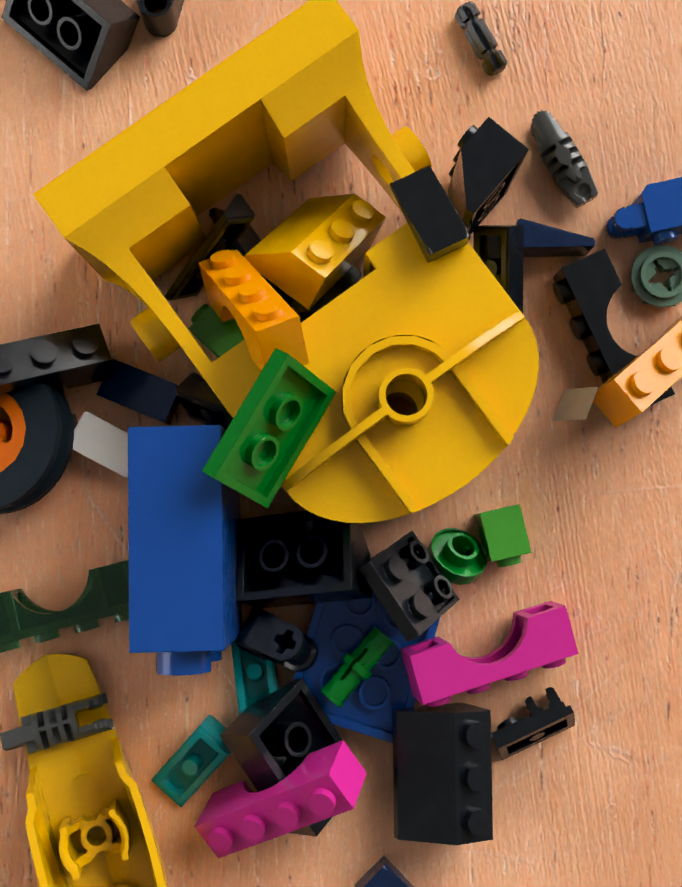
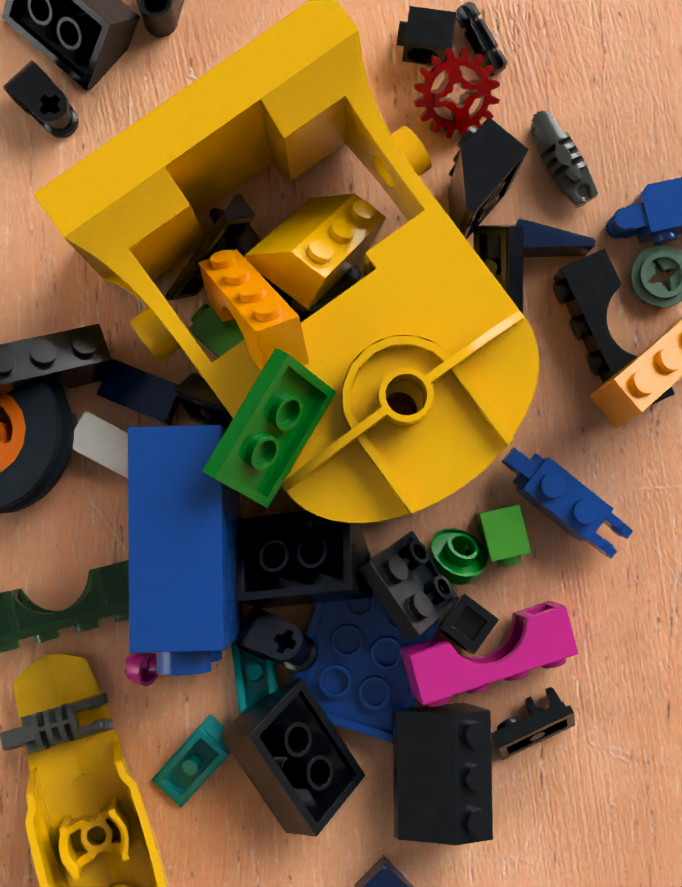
(42, 99): none -> black piece
(140, 673): none -> dark pink hinge
(315, 791): dark pink arch -> none
(357, 666): green pin -> none
(426, 34): none -> black brick
(430, 214): black slope -> none
(460, 111): none -> red gear
(467, 624): none -> black brick
(564, 500): none -> blue hinge
(575, 404): white sticker -> none

